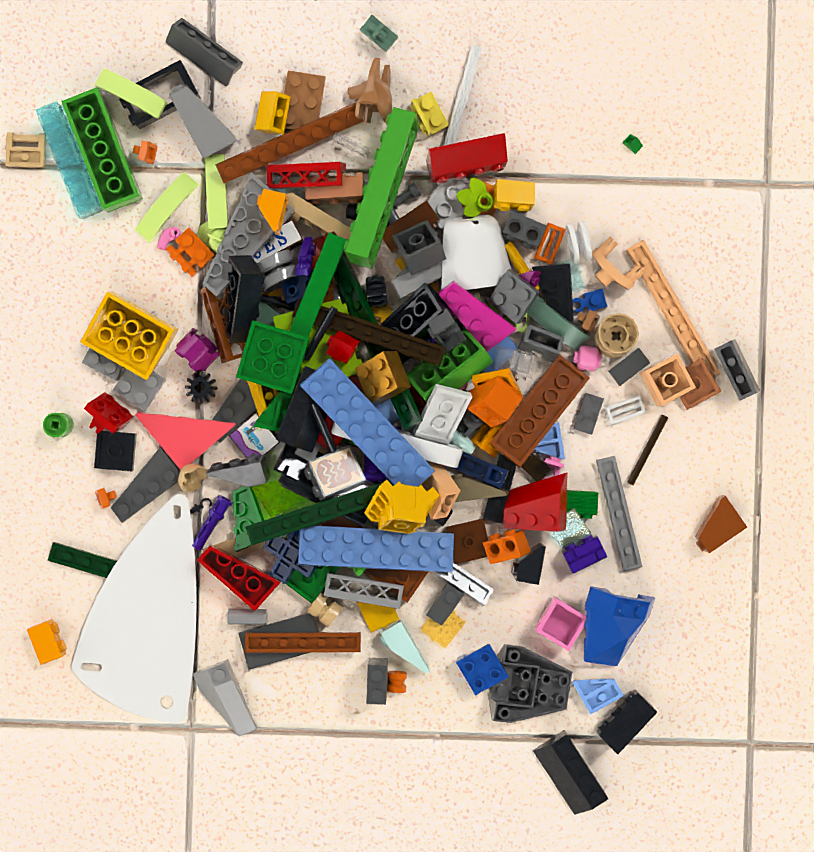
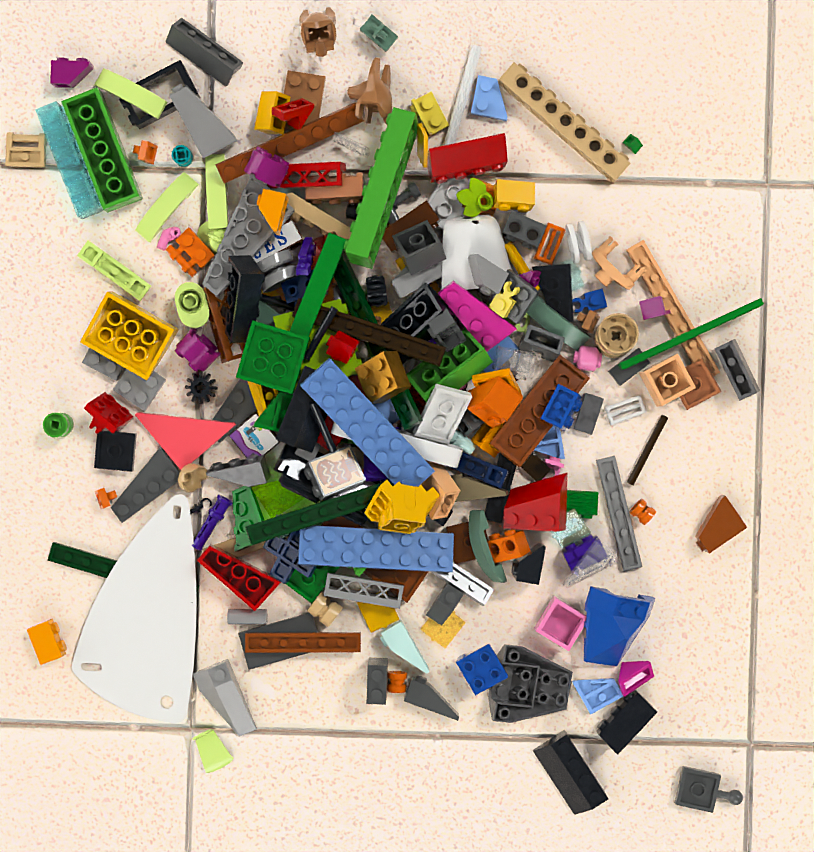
(69, 73): none -> magenta slope
(114, 270): none -> yellowish green slope
(182, 159): none -> teal wheel
(192, 305): none -> yellowish green piece
(212, 751): none -> yellowish green piece
(267, 168): none -> magenta brick
(294, 112): none -> red slope
(318, 31): none -> medium nougat piece
(422, 145): none -> yellow piece
(426, 696): none -> dark grey slope
(480, 547): none -> sand green slope
(487, 275): none -> light grey slope
(488, 99): none -> light blue wing
(503, 302): none -> light yellow plate
(562, 407): none -> blue bracket
(566, 133): none -> tan brick
(593, 561): none -> clear slope
(634, 675): none -> dark pink slope
(642, 511): none -> orange wheel
(653, 308): none -> magenta panel
(690, 334): none -> green tile
(700, 788): none -> dark grey plate

